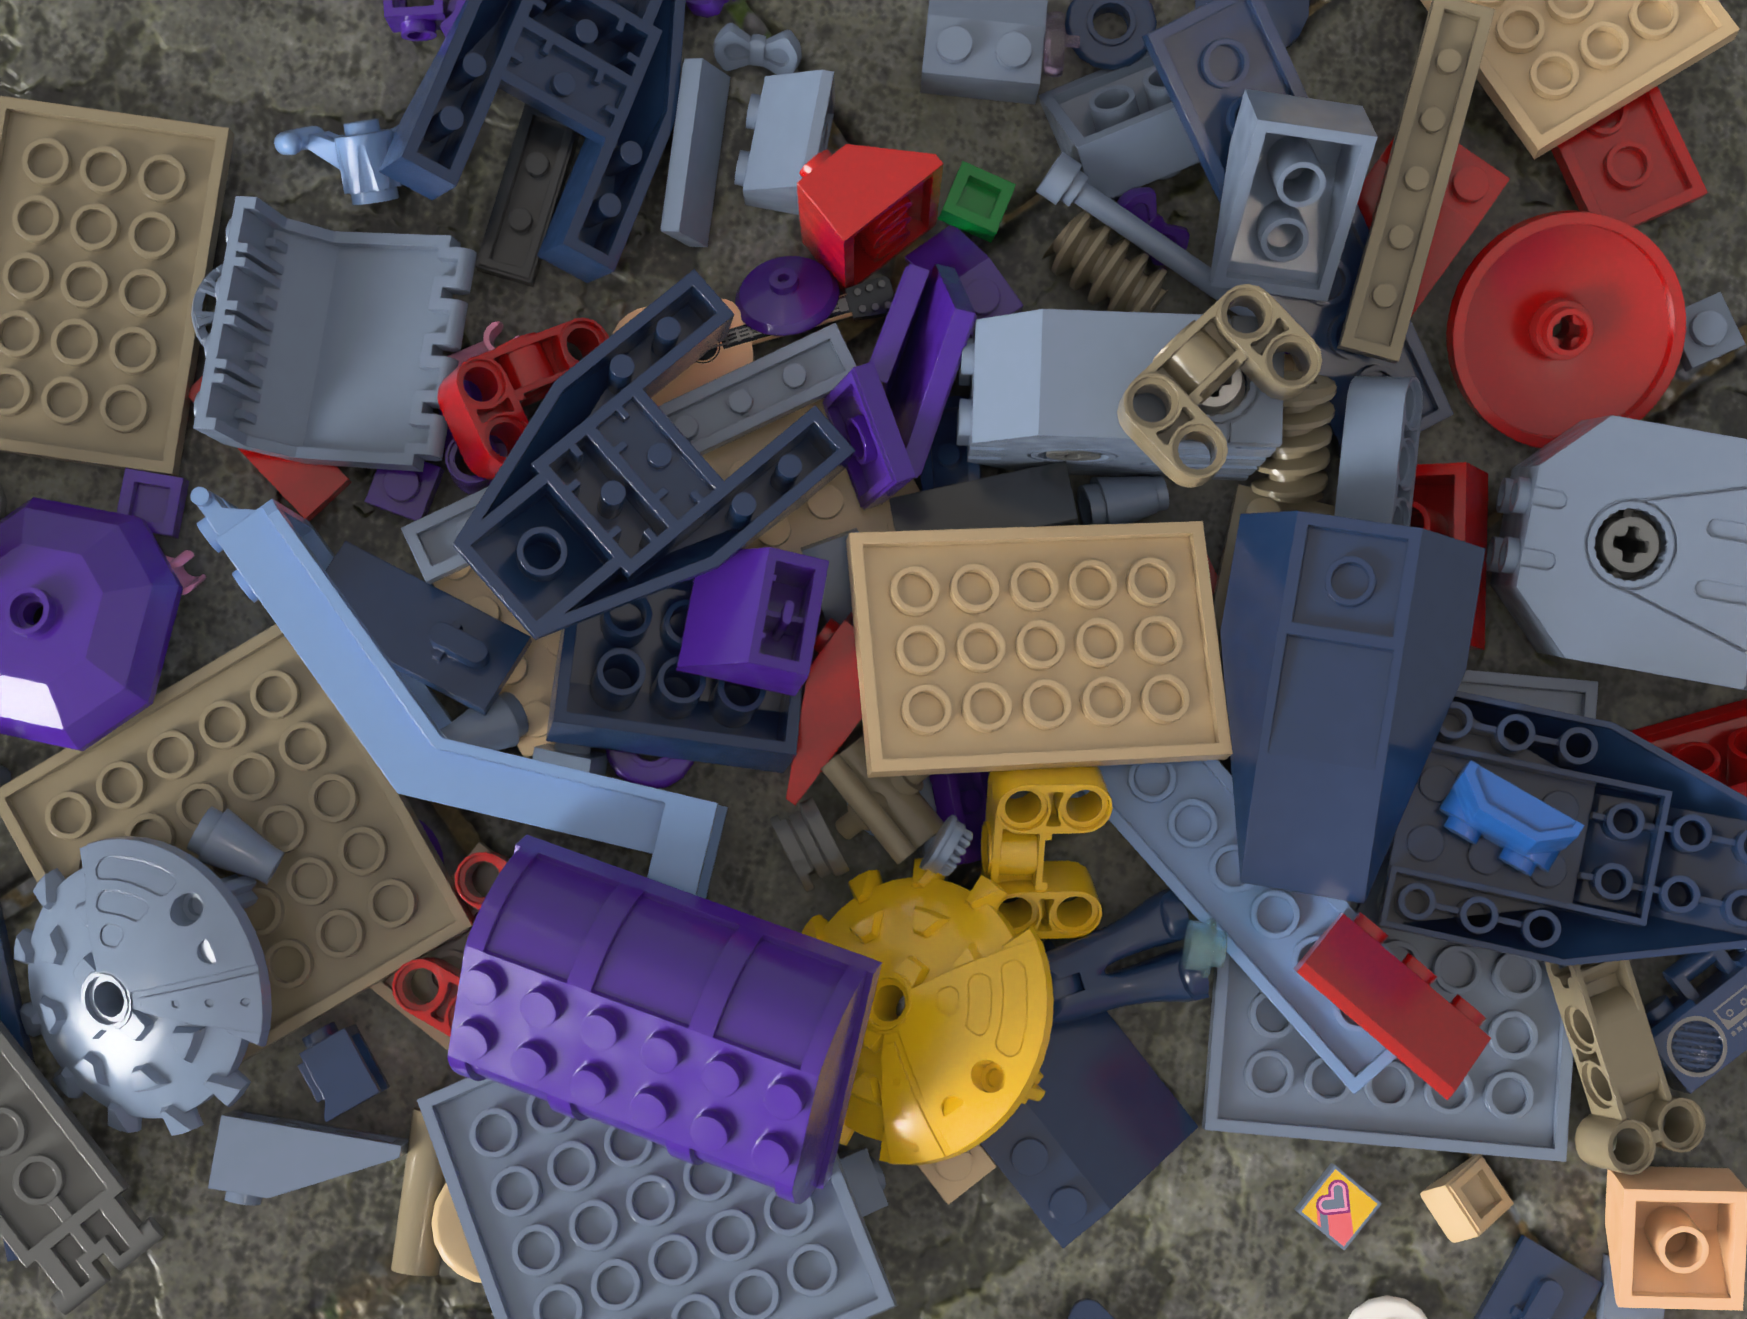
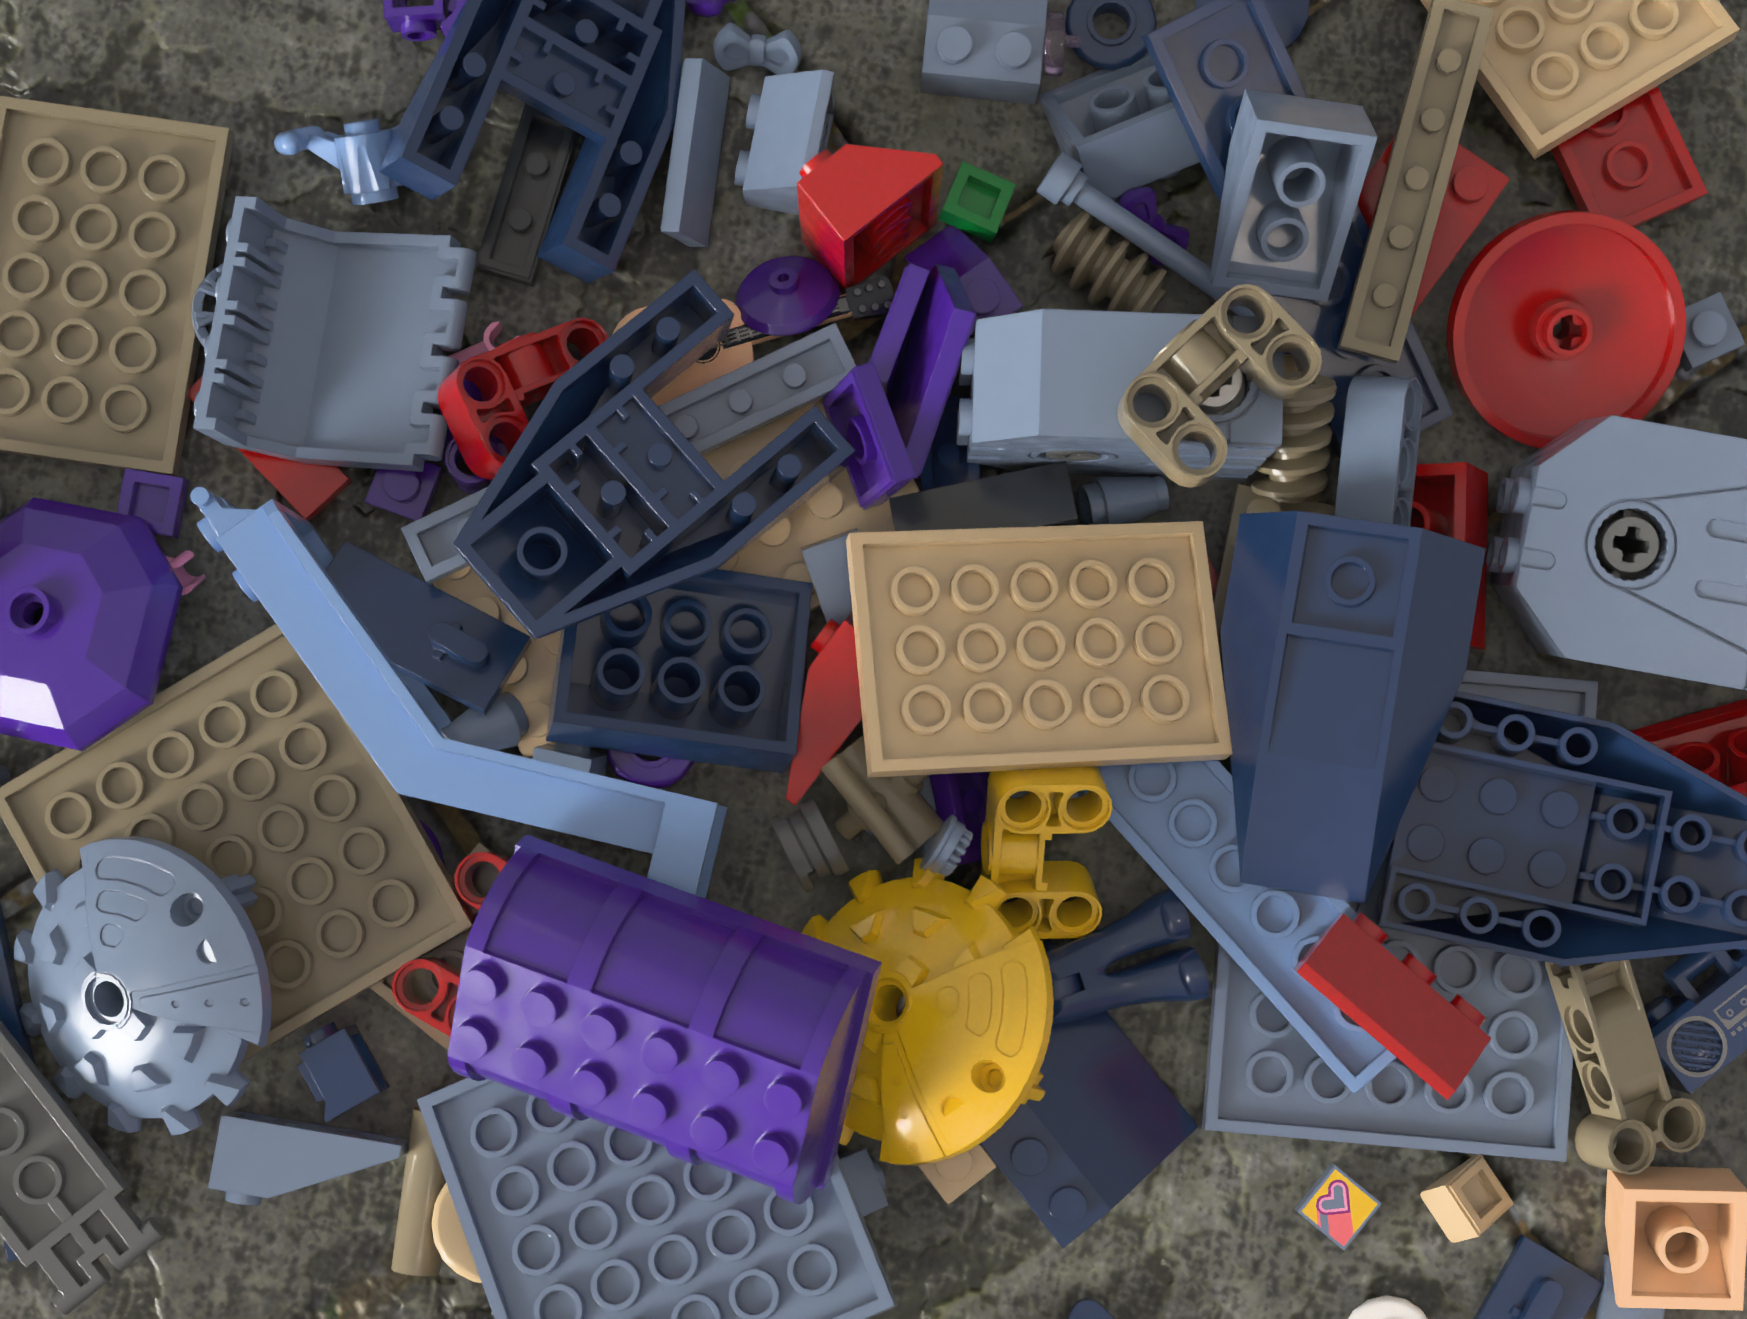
(233, 845): sand blue cone -> none
(755, 620): dark purple slope -> none
(1204, 946): clear light blue plate -> none
(1508, 817): blue slope -> none

